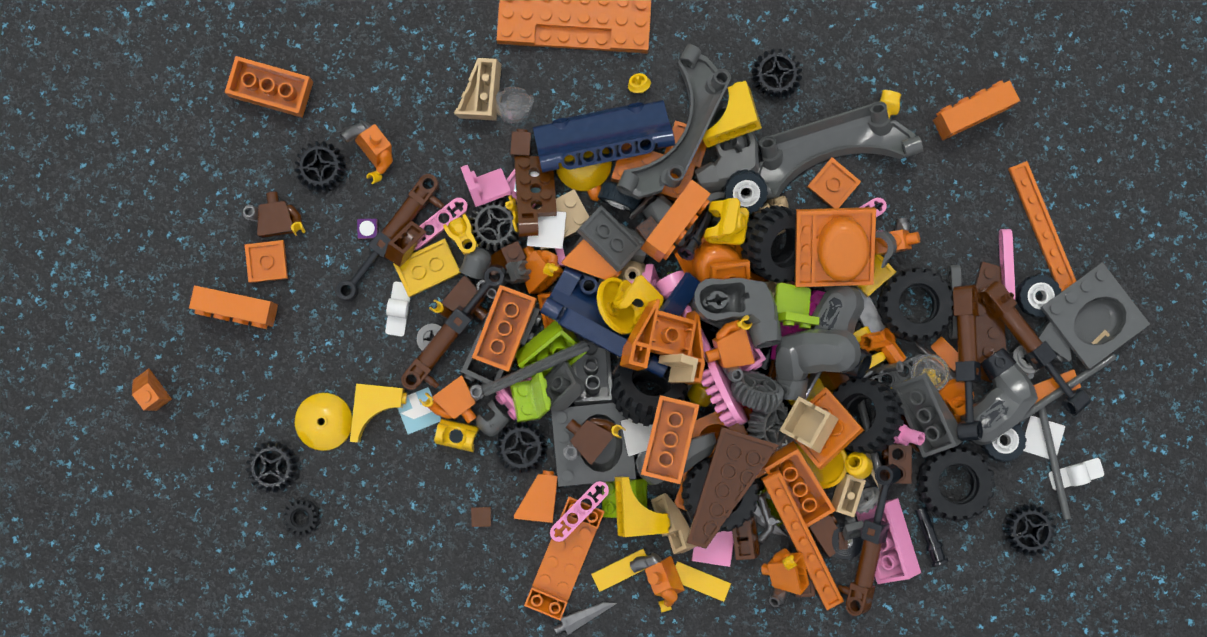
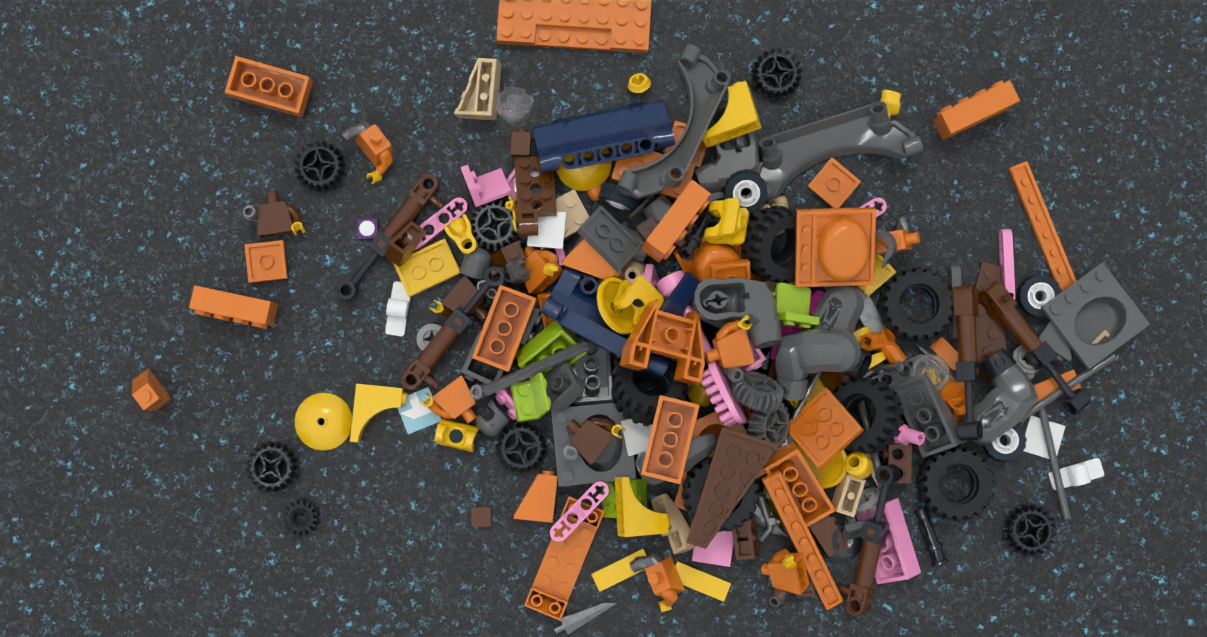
(682, 367): tan panel -> none
(808, 425): tan piece -> none

